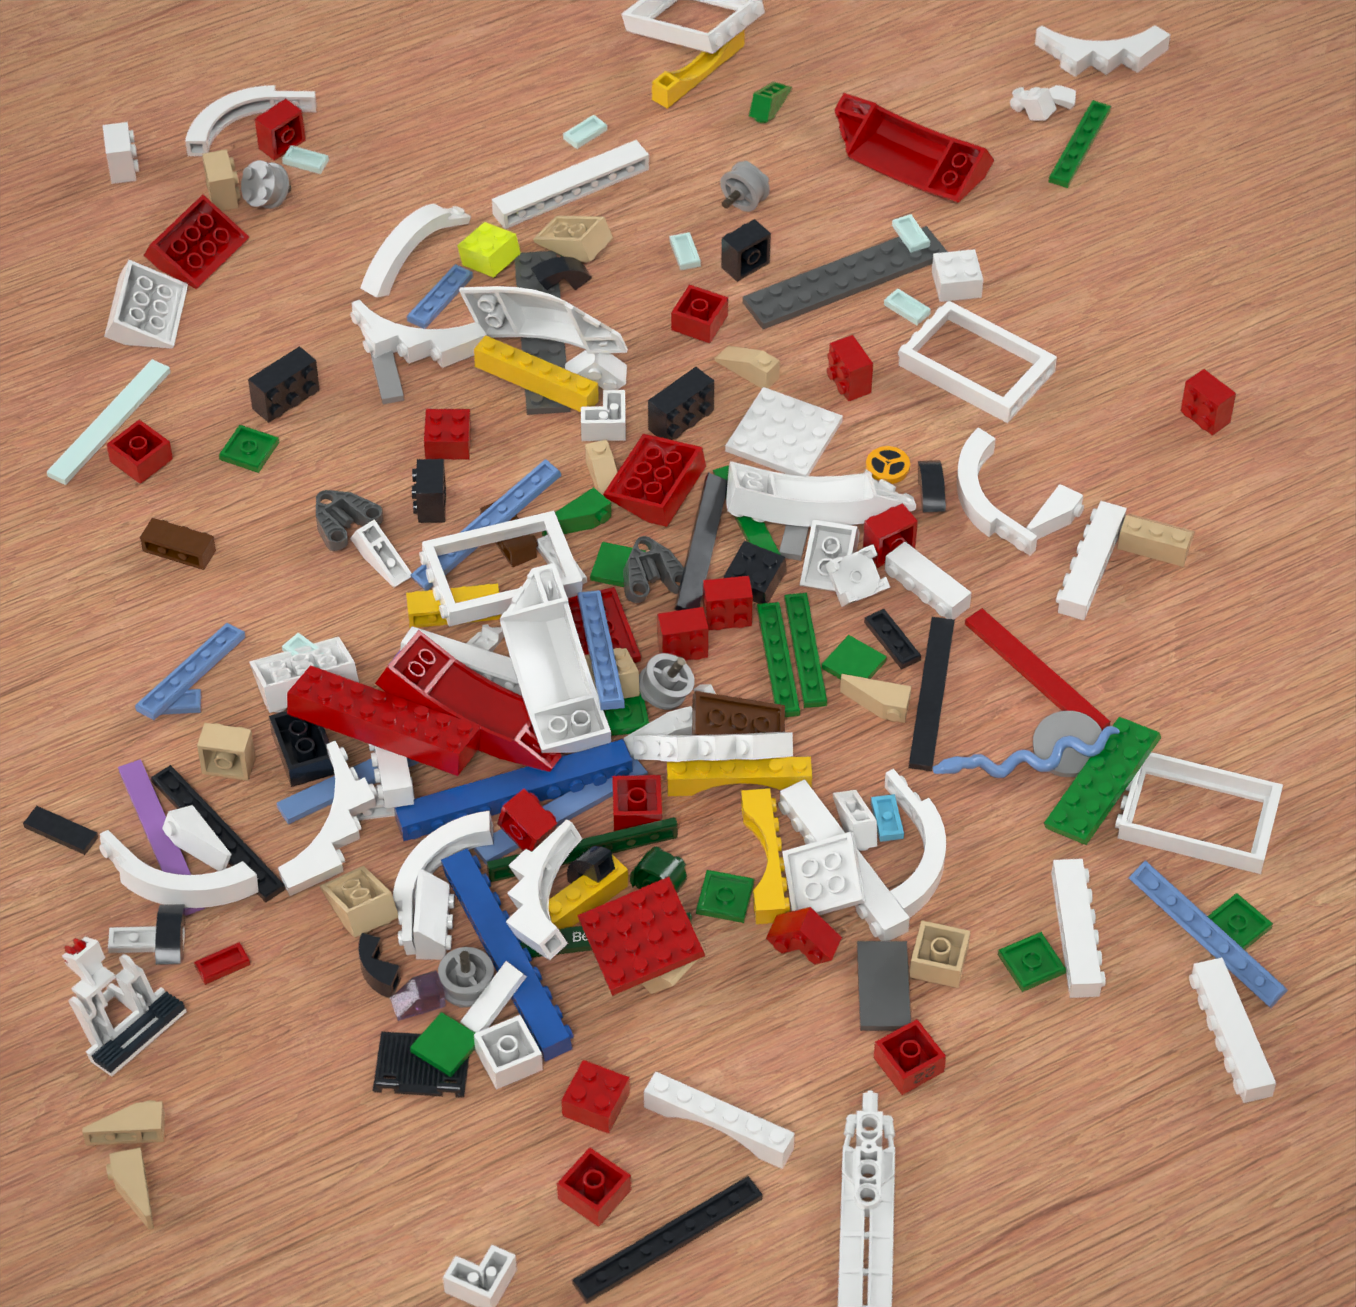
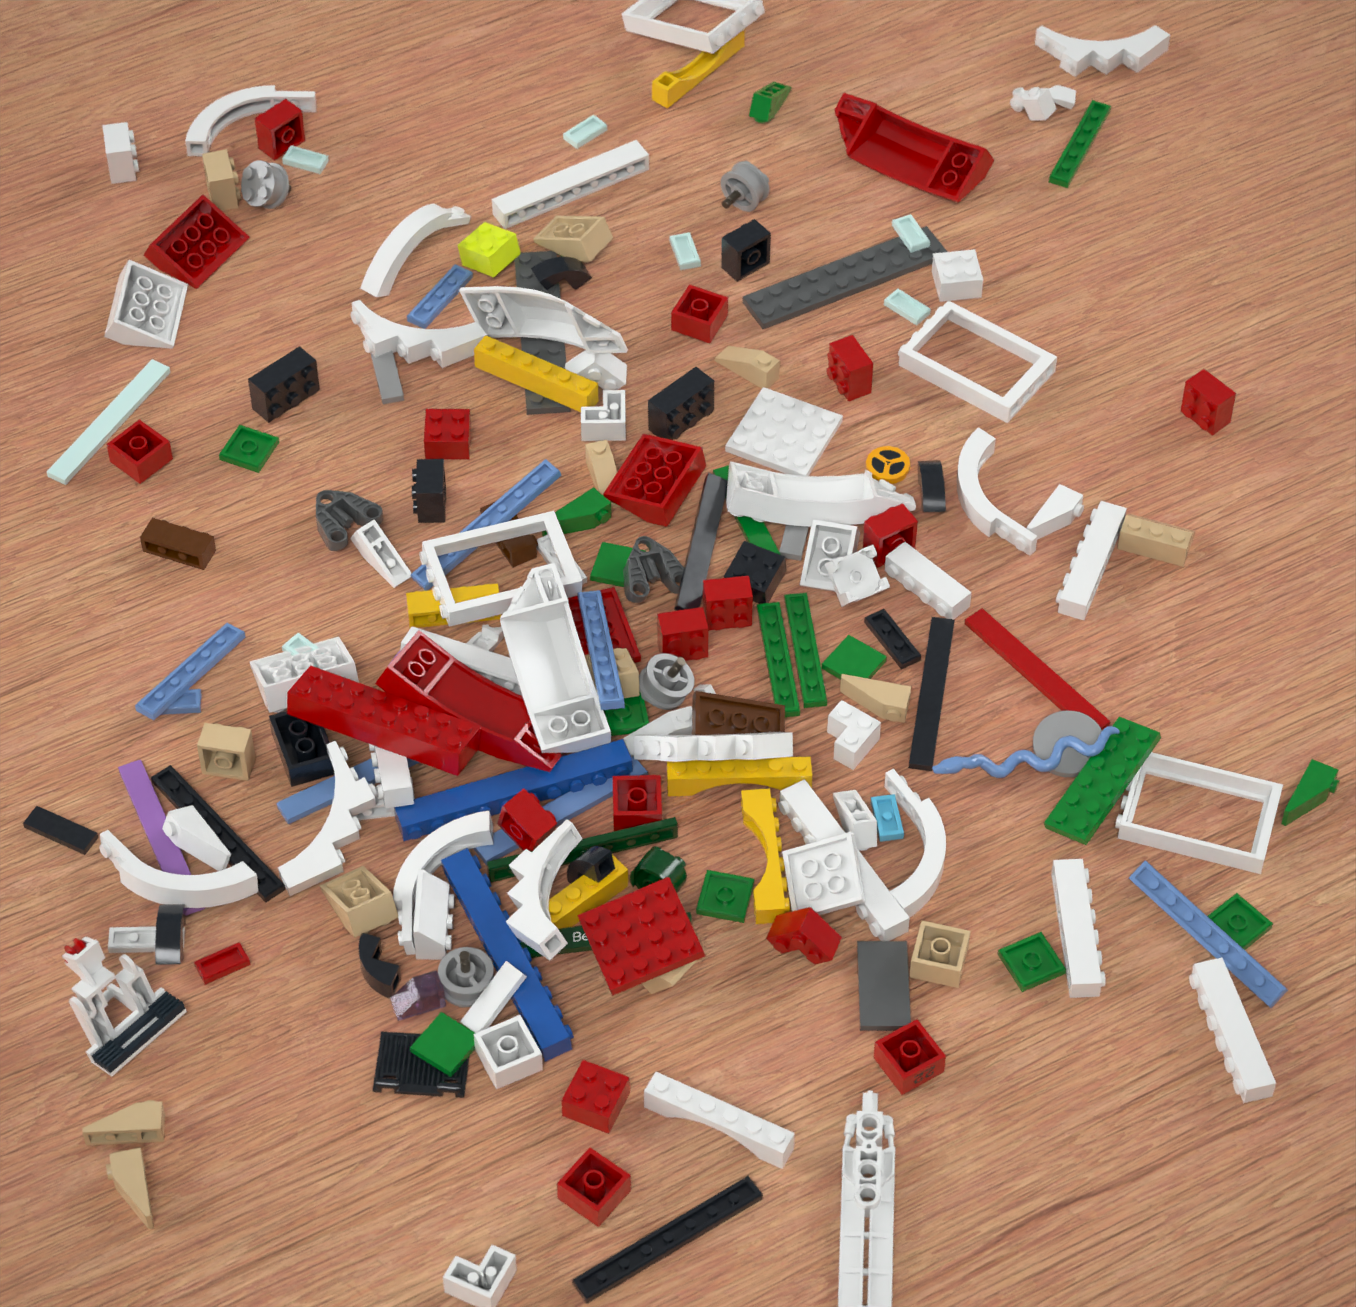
(854, 732): none -> white brick
(1311, 791): none -> green slope

